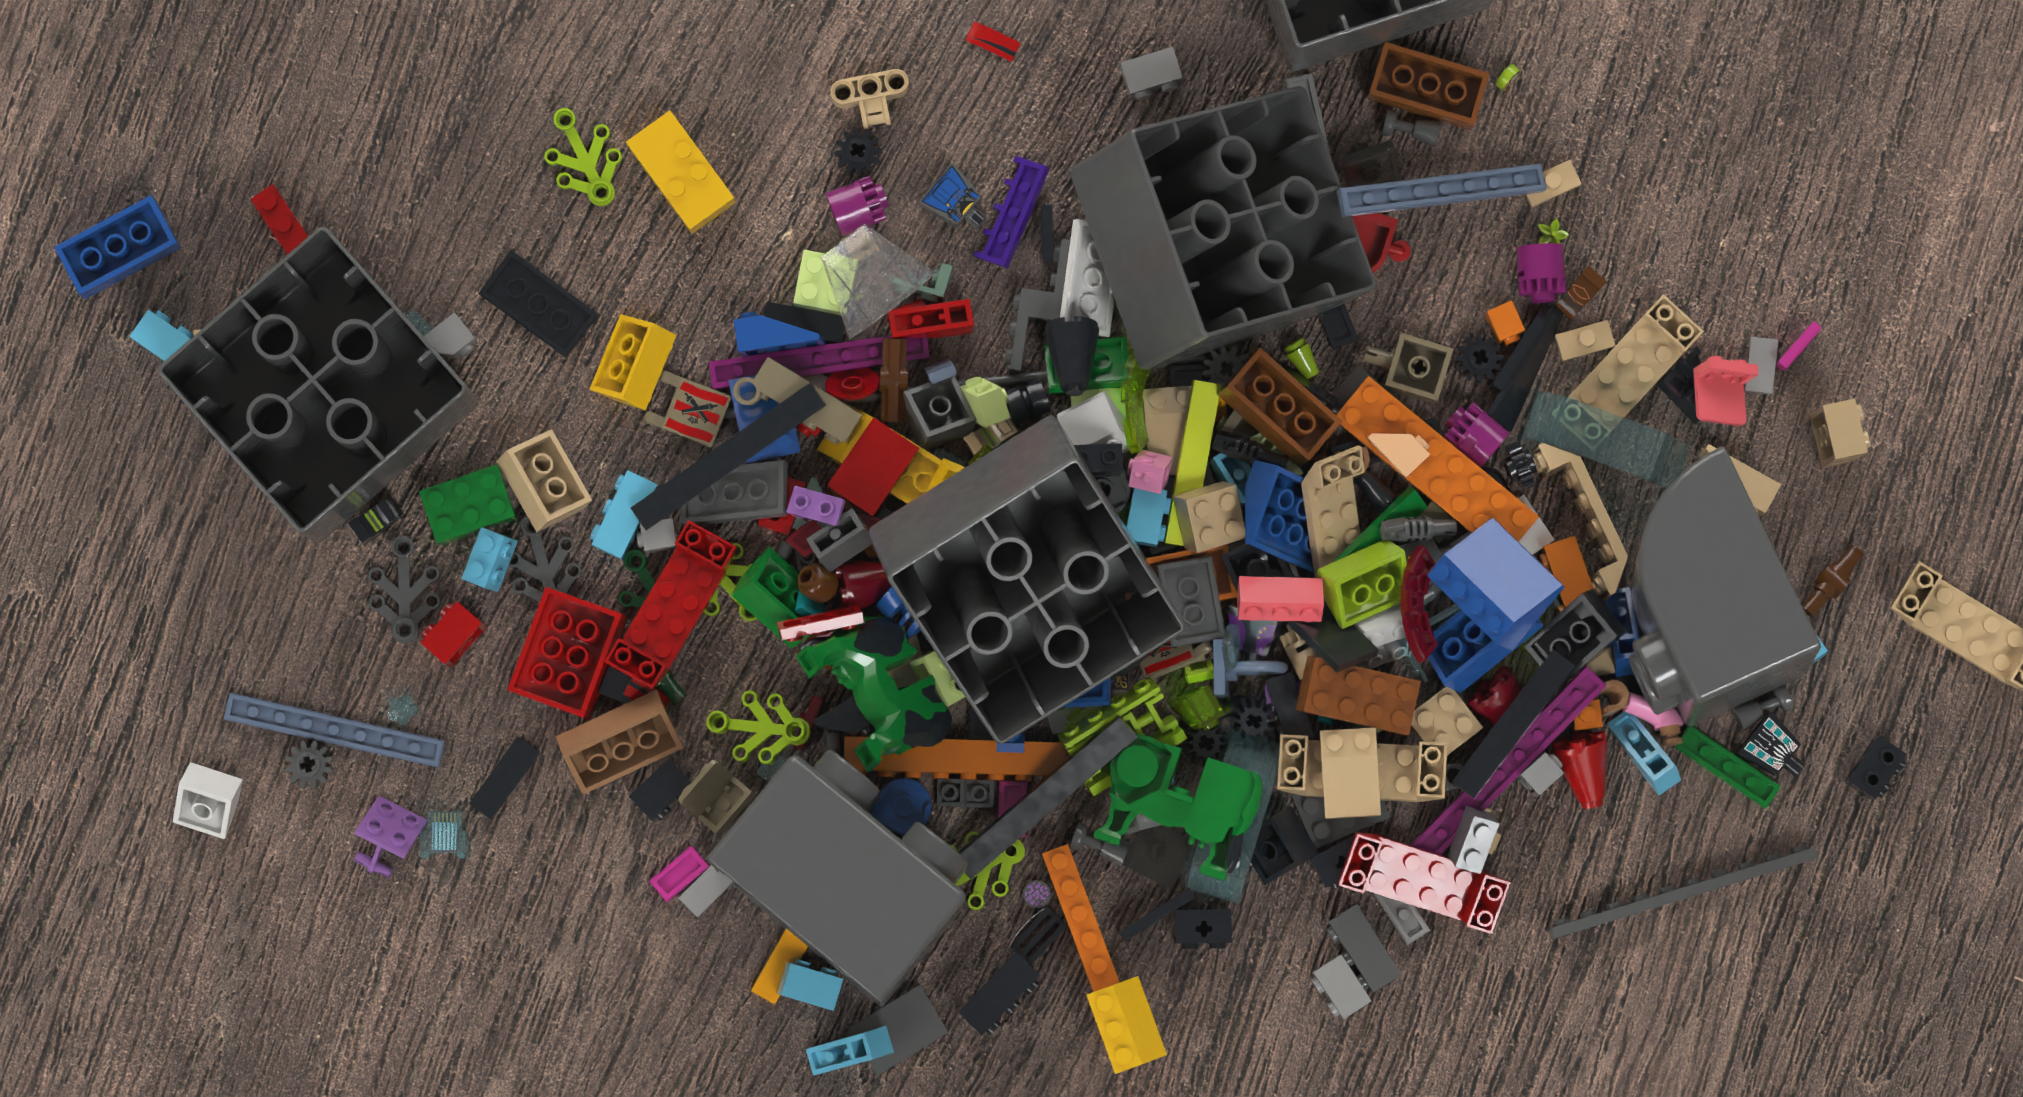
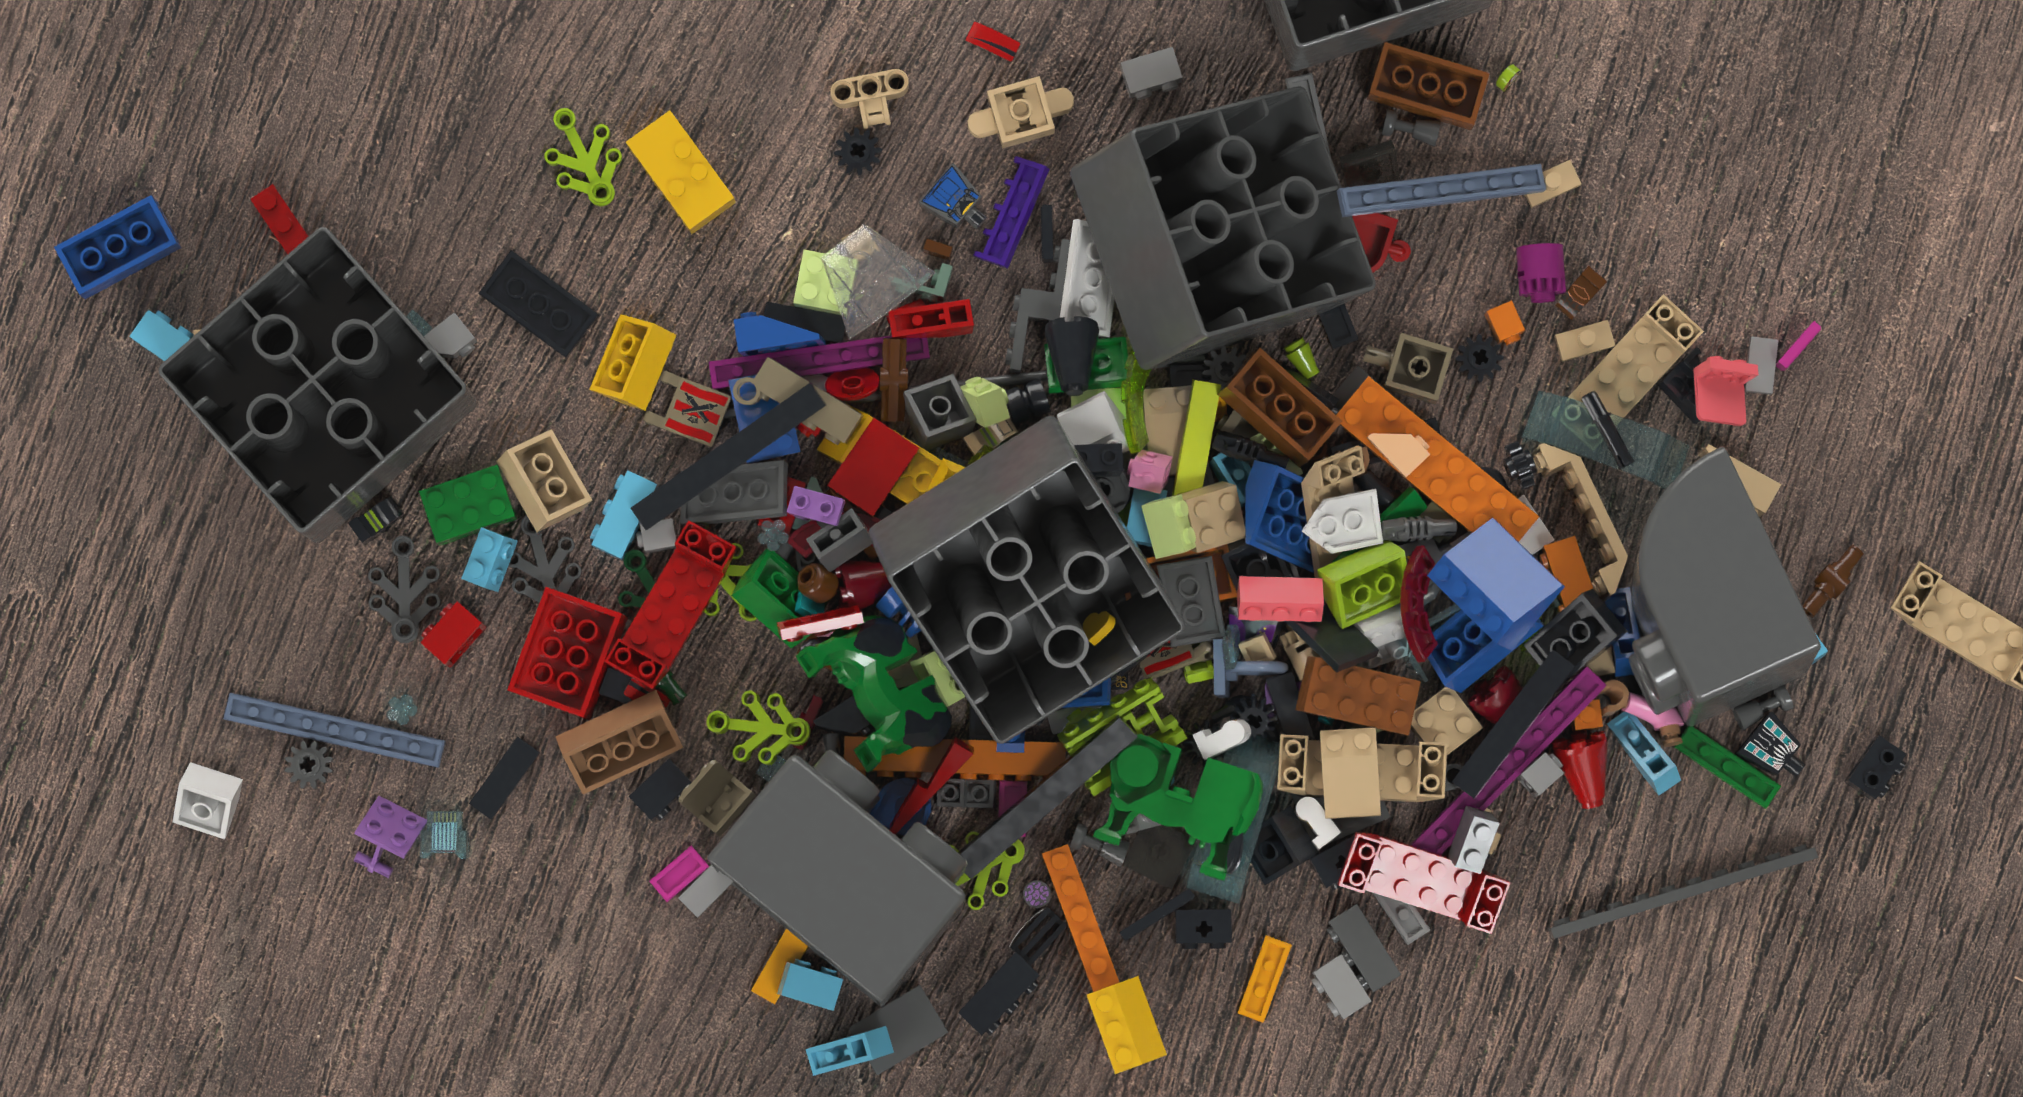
(773, 534): none -> clear light blue plant
(857, 205): magenta gear -> none
(921, 792): none -> red slope
(937, 249): none -> reddish brown tile
(940, 371): sand blue tile -> none
(1020, 112): none -> tan brick
(1098, 626): none -> yellow tile
(1169, 526): none -> yellowish green brick
(1198, 708): clear neon green slope -> none
(1231, 735): none -> white leg
(1257, 648): none -> tan plate
(1264, 979): none -> light orange tile
(1313, 814): none -> white leg
(1346, 522): none -> white tile
(1475, 433): magenta gear -> none
(1522, 367): black wedge -> none
(1551, 234): lime plant -> none
(1607, 429): none -> black axle
(1839, 433): tan brick -> none

